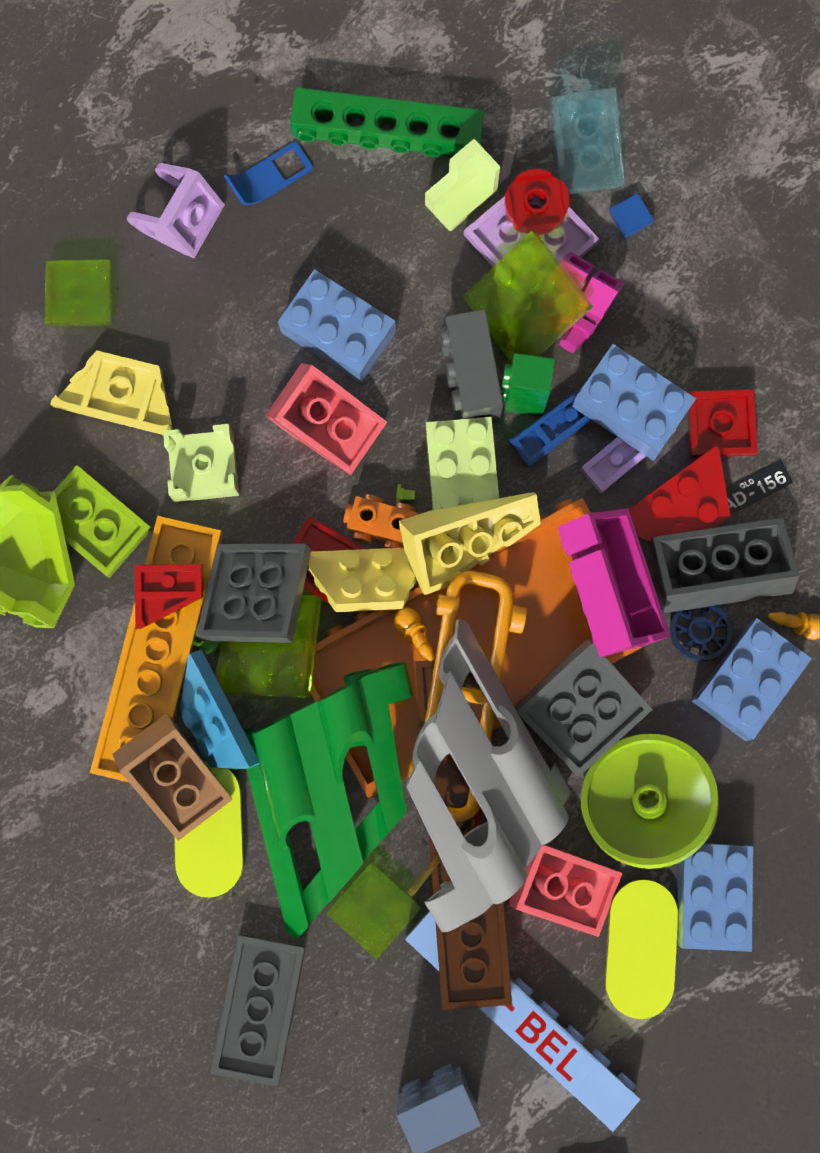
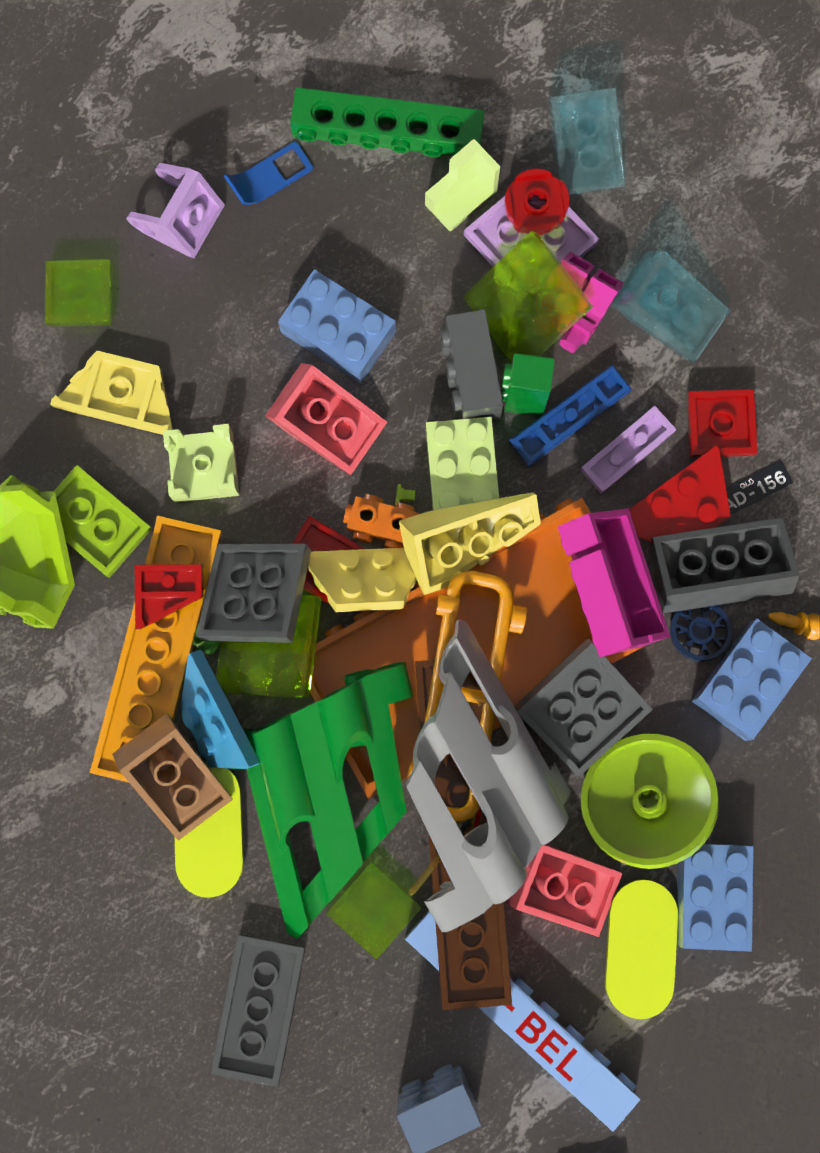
(409, 623): light orange bar -> none
(631, 216): blue tile -> none
(633, 402): medium blue brick -> none
(670, 305): none -> clear light blue slope

